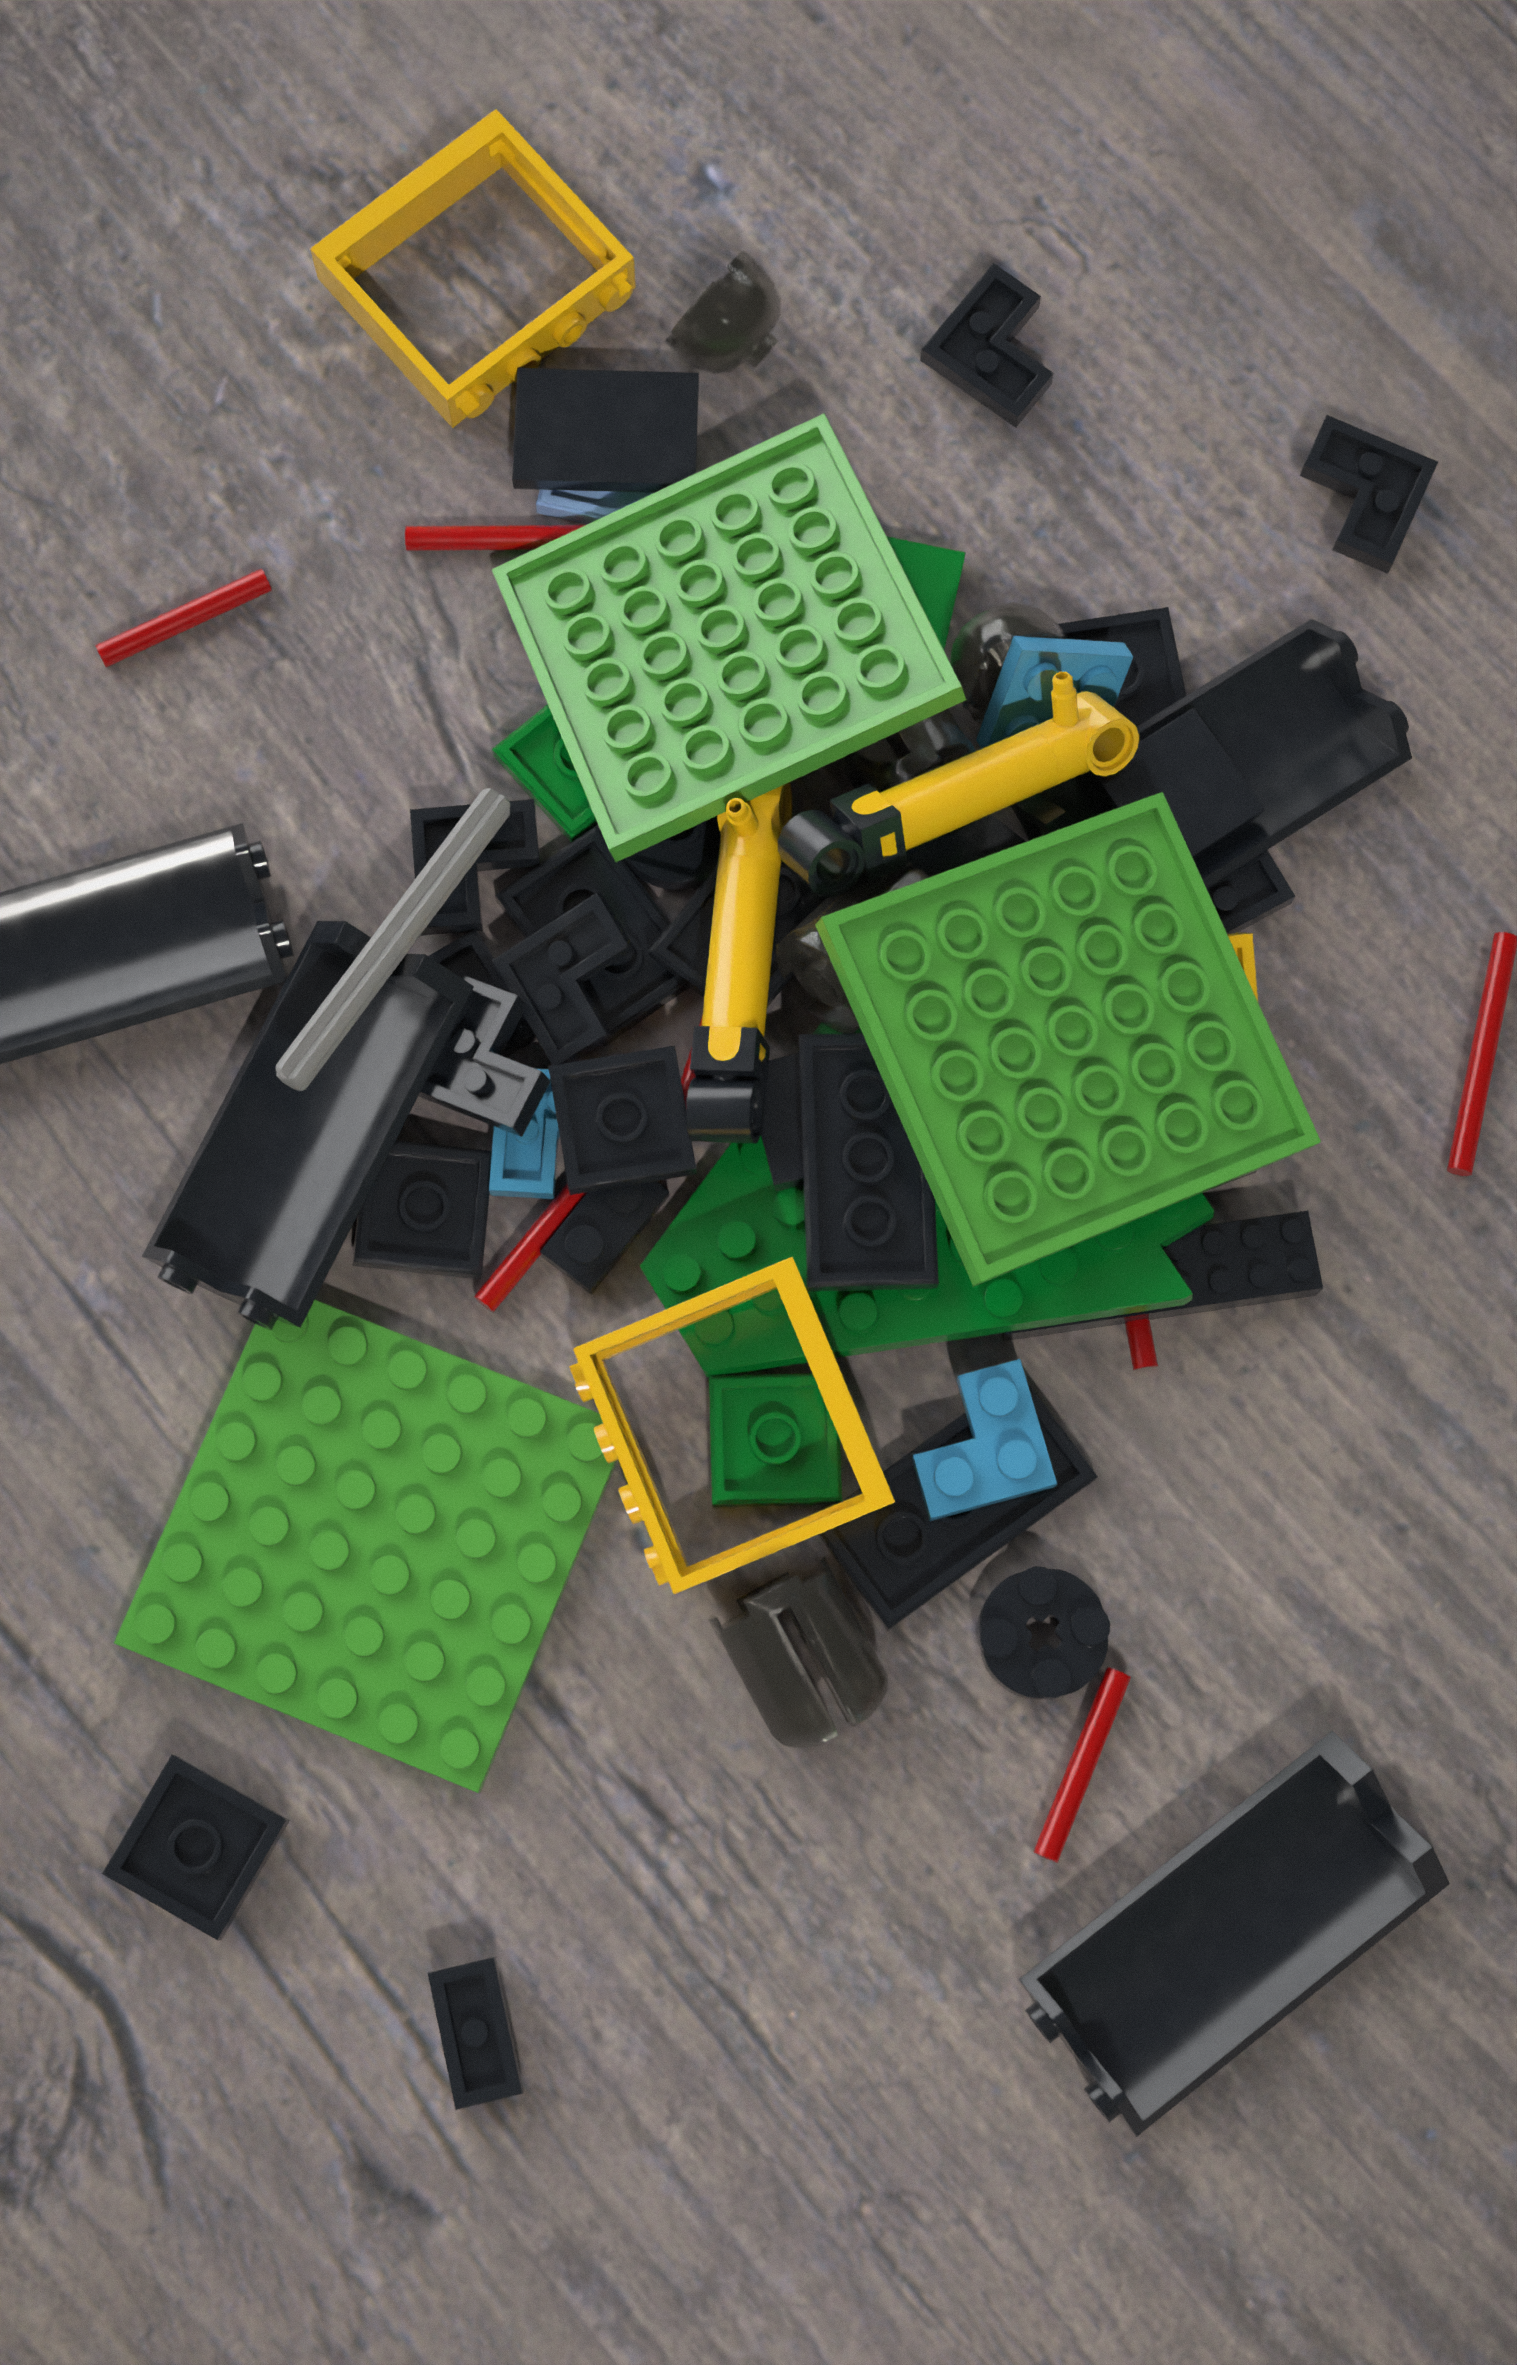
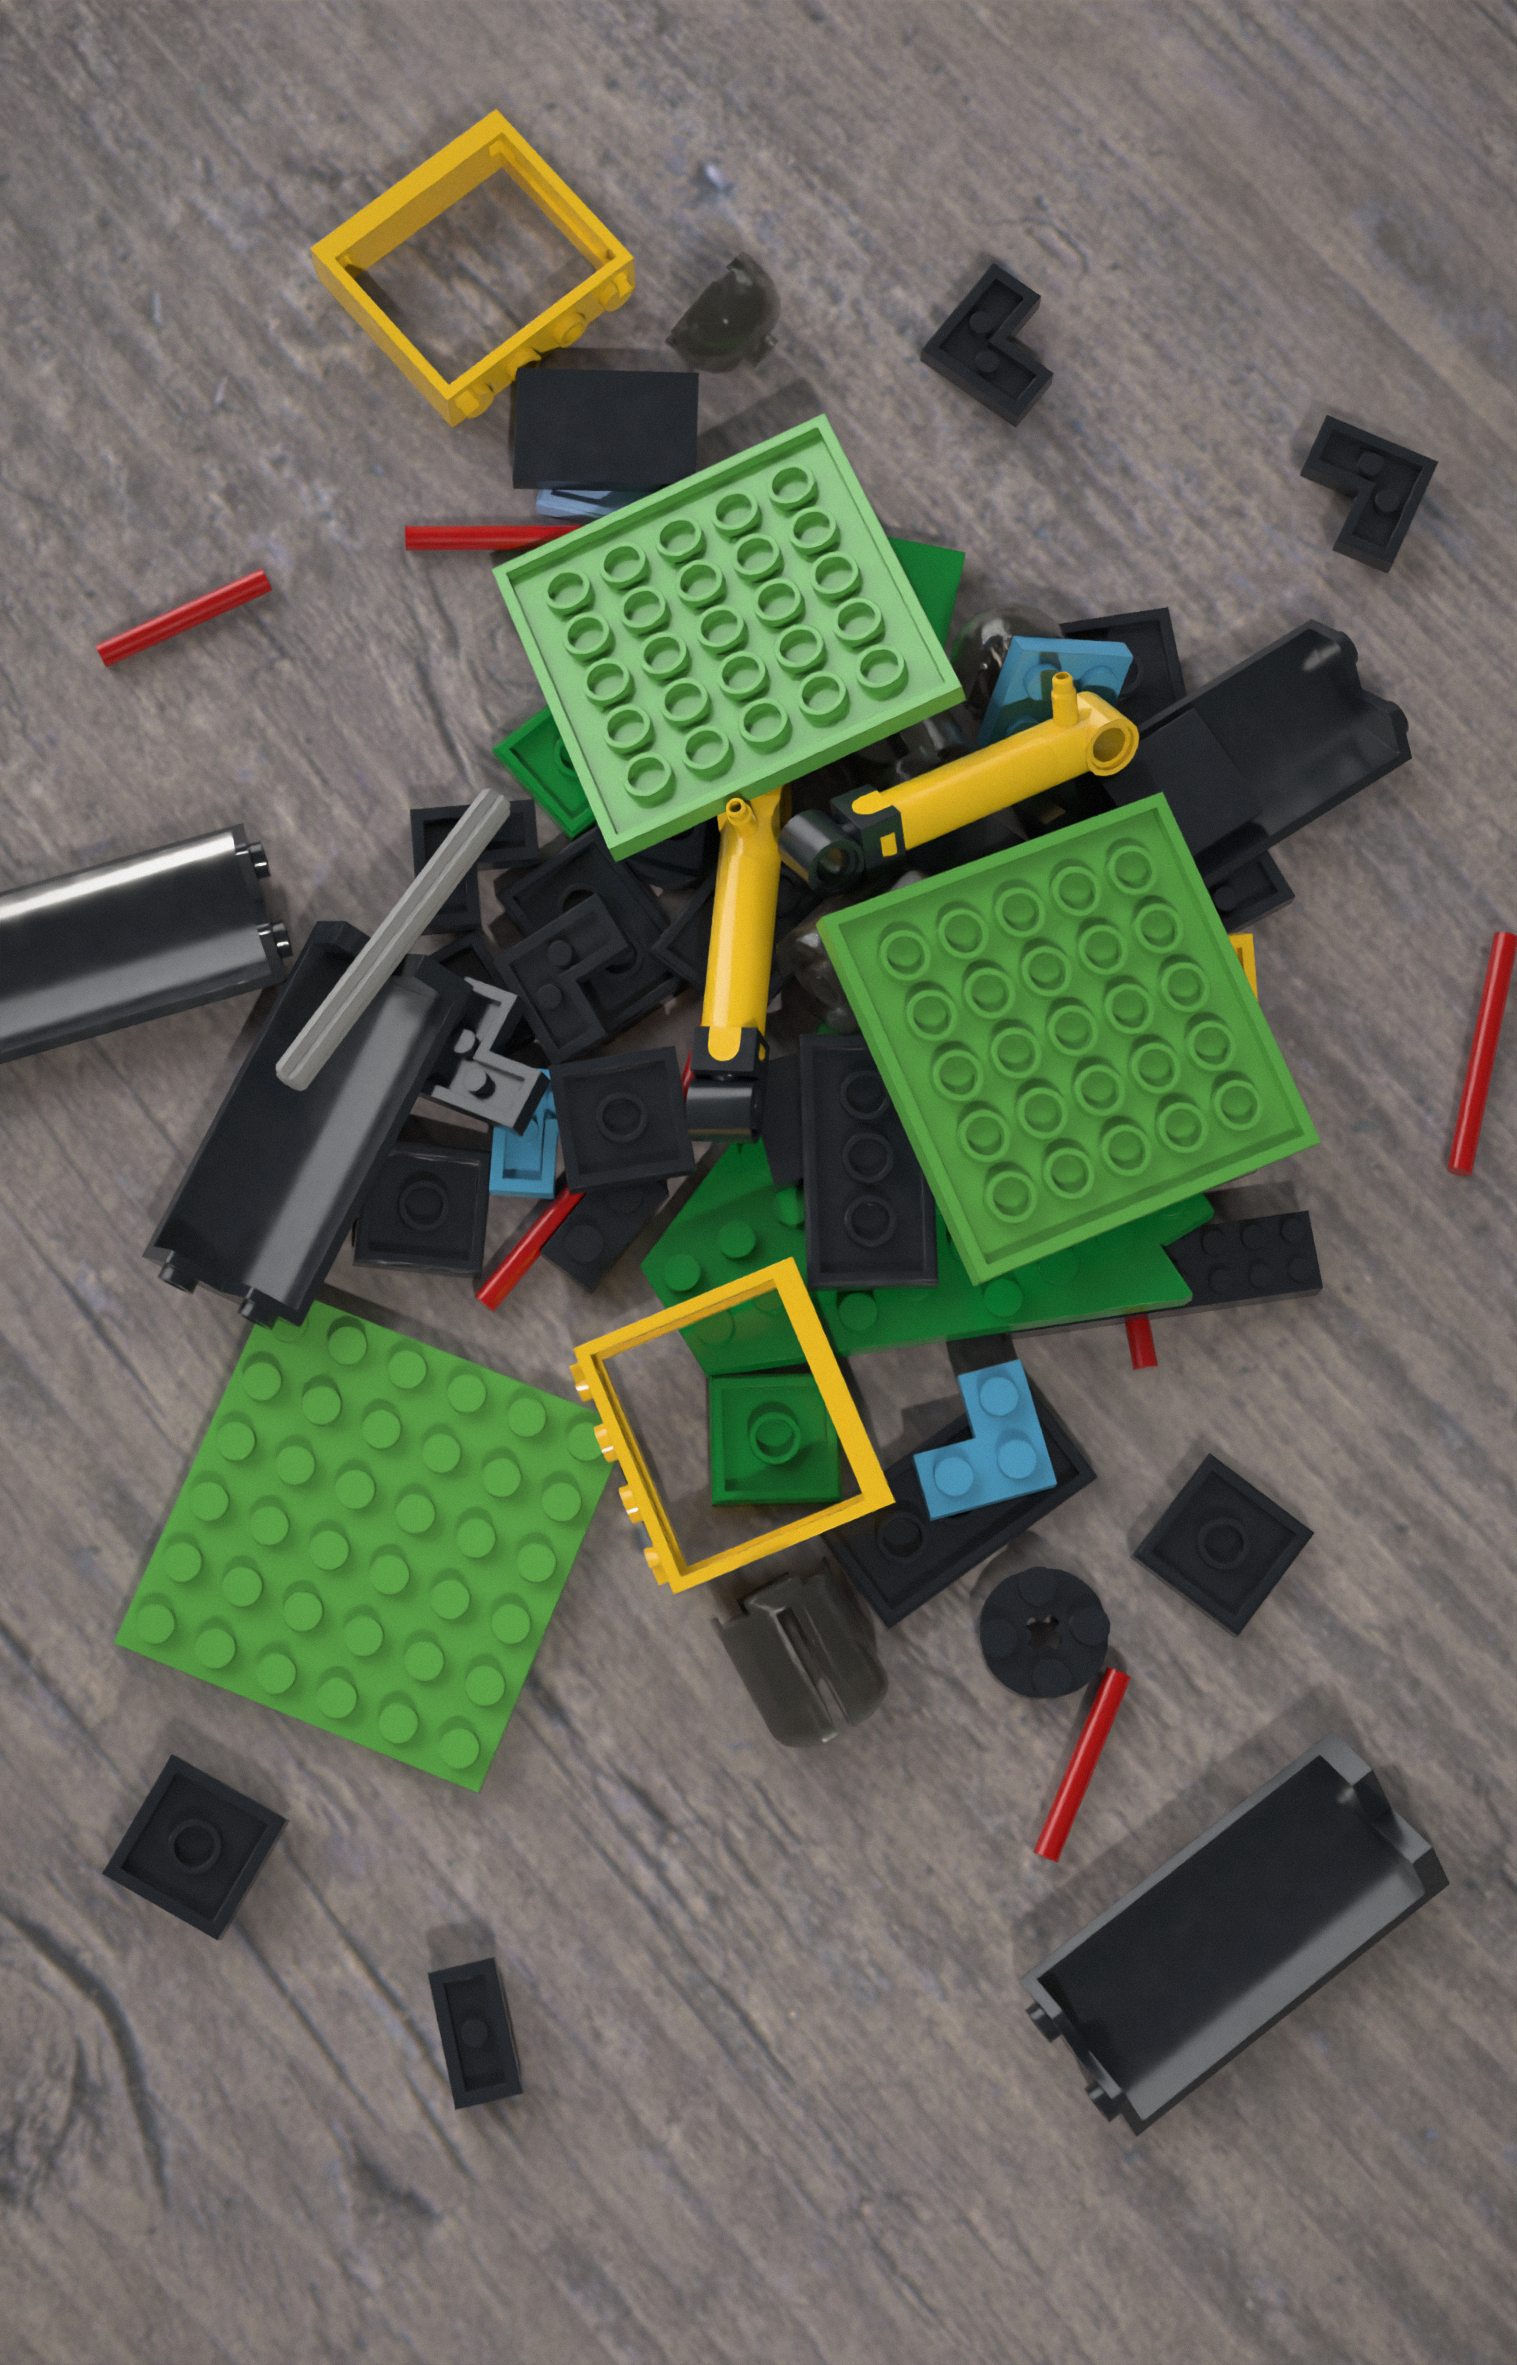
(1222, 1545): none -> black tile

